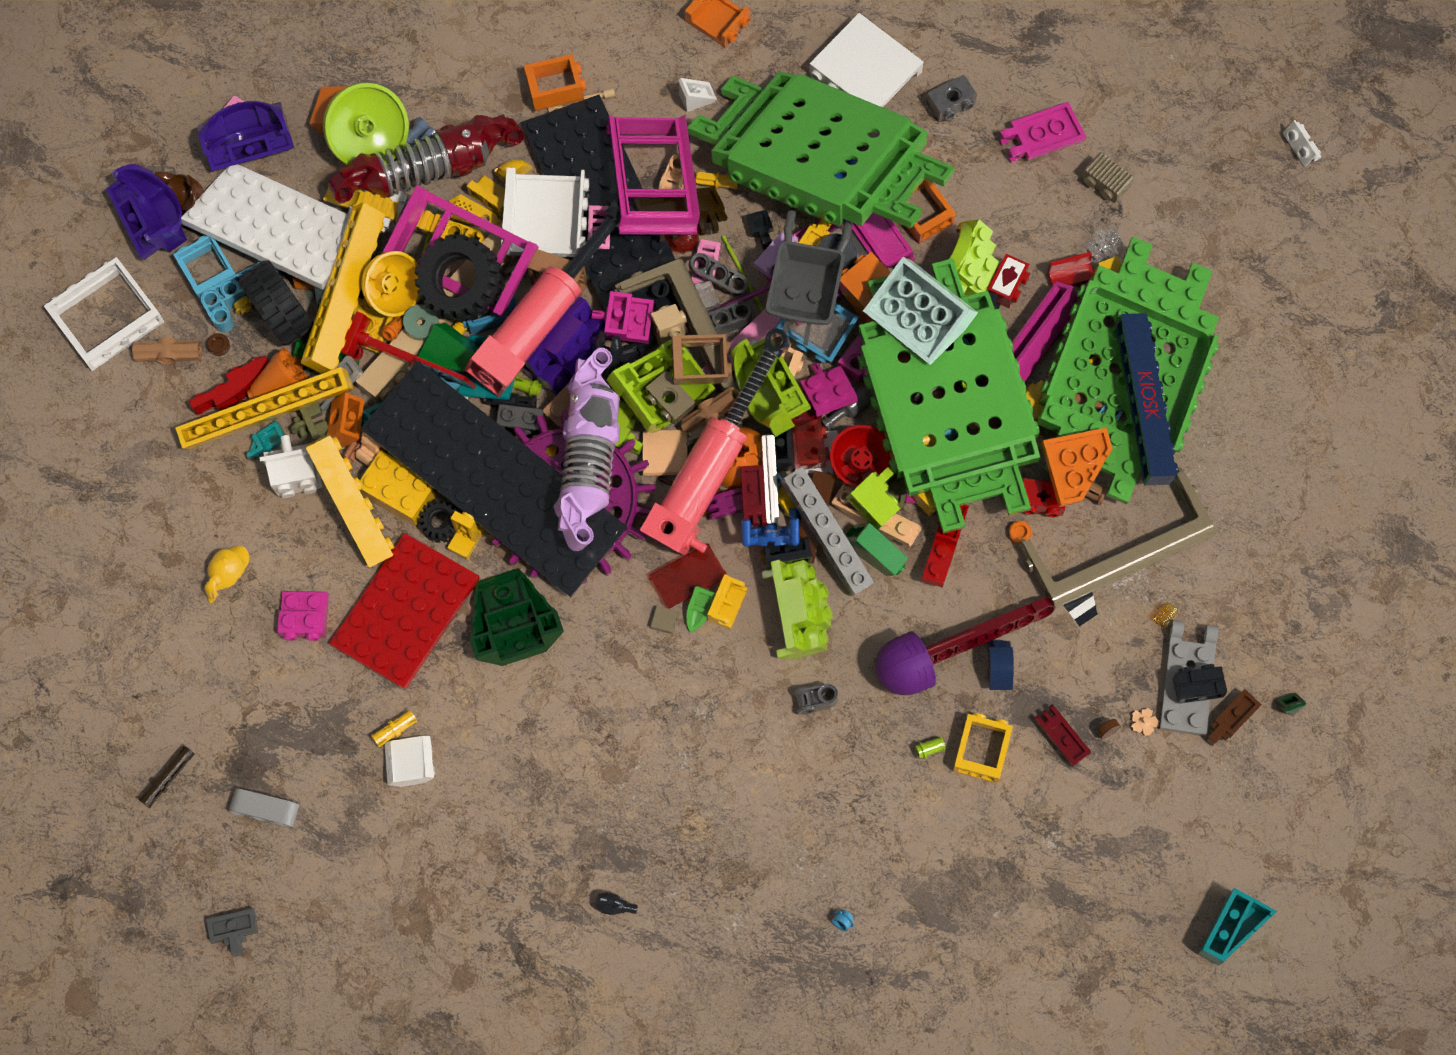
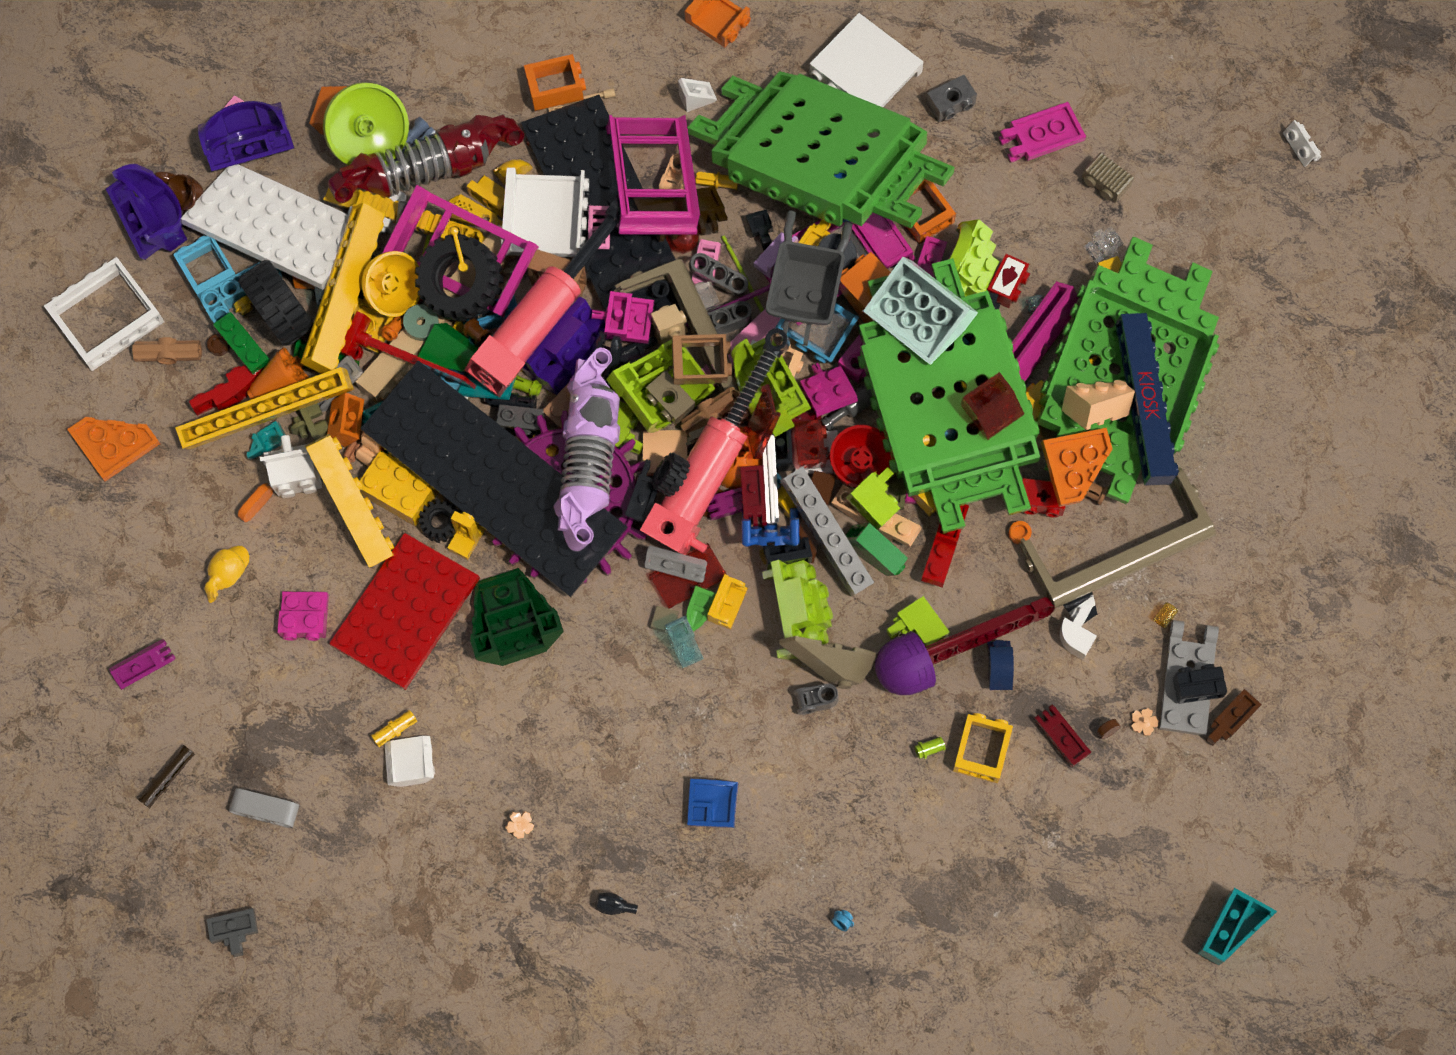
(112, 443): none -> orange plate
(142, 664): none -> magenta hinge
(241, 343): none -> green plate
(255, 502): none -> orange tile
(462, 266): none -> yellow hinge
(476, 332): none -> reddish brown bush
(519, 824): none -> light nougat plant
(642, 496): none -> black hinge
(670, 474): none -> black tyre
(675, 564): none -> light grey hinge
(683, 642): none -> clear light blue brick
(712, 803): none -> blue plate
(762, 423): none -> clear red door
(831, 661): none -> dark tan wedge
(921, 620): none -> lime hinge
(931, 253): none -> dark pink plate
(992, 406): none -> clear red slope
(1033, 302): none -> clear light blue bush
(1071, 270): red panel -> none
(1073, 636): none -> white brick
(1097, 402): none -> light nougat wedge
(1291, 703): dark green slope -> none

